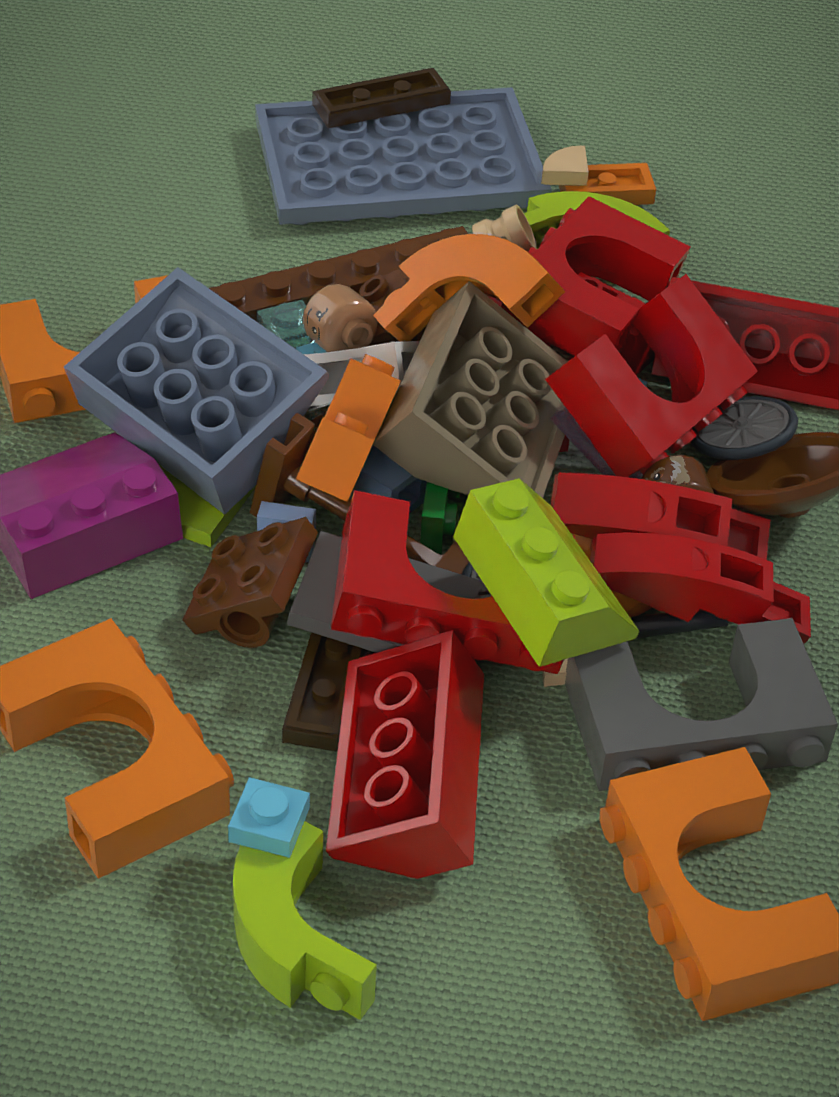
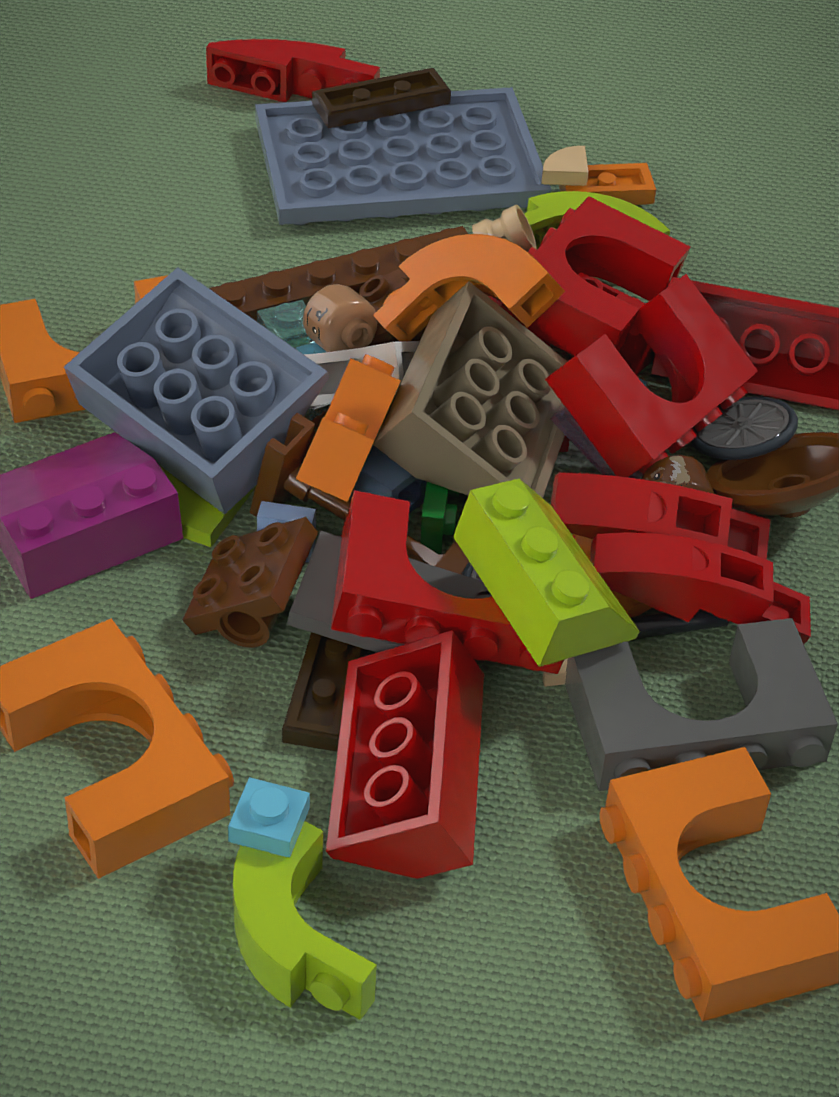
(281, 67): none -> red slope

